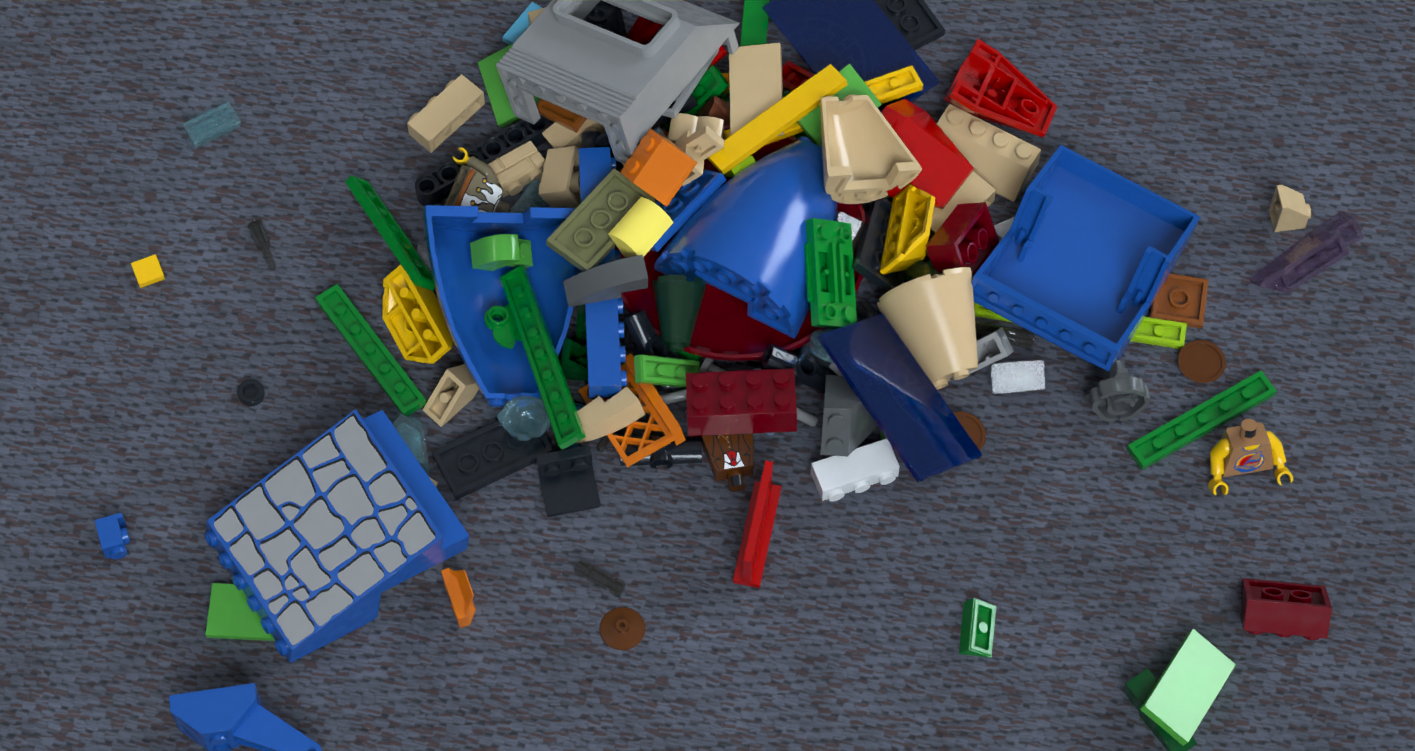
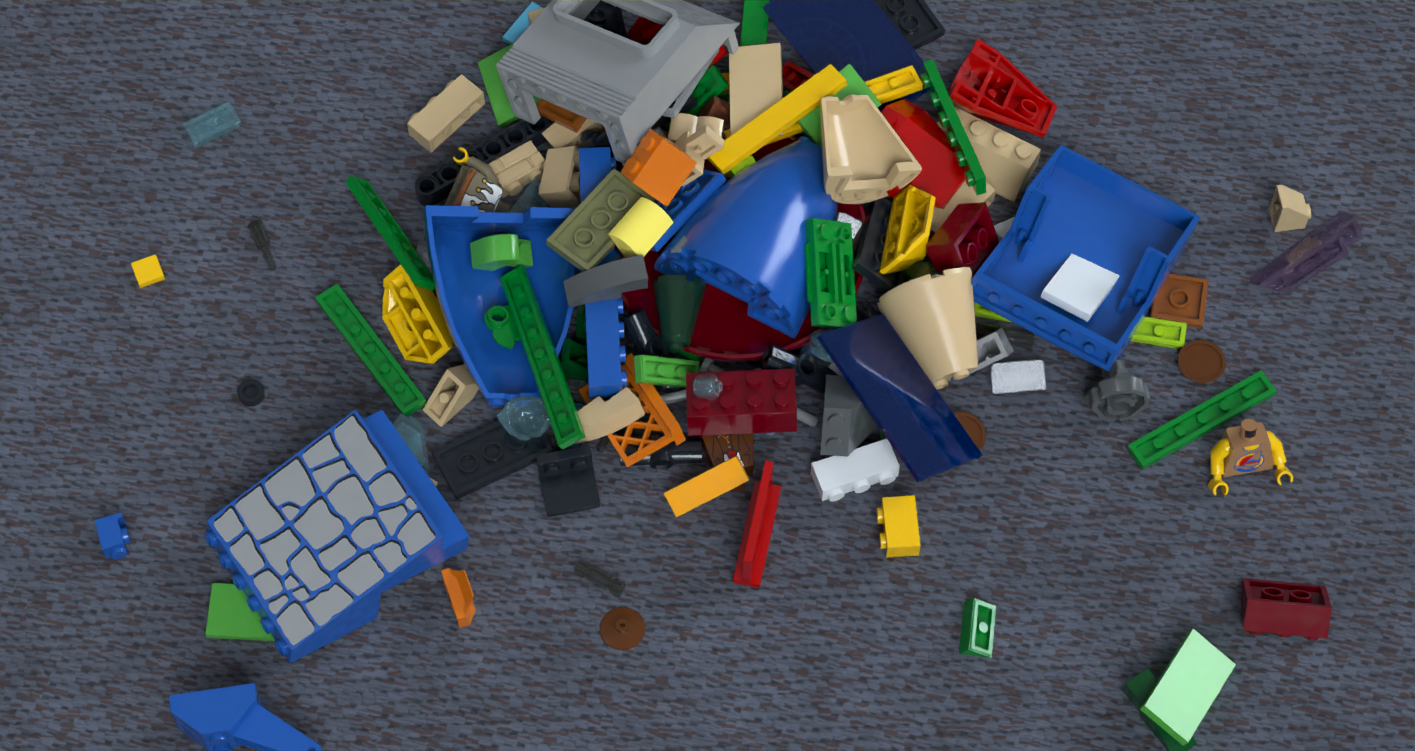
(706, 486): none -> light orange tile
(707, 386): none -> clear light blue piece
(899, 526): none -> yellow brick
(956, 134): none -> green plate
(1079, 287): none -> white tile

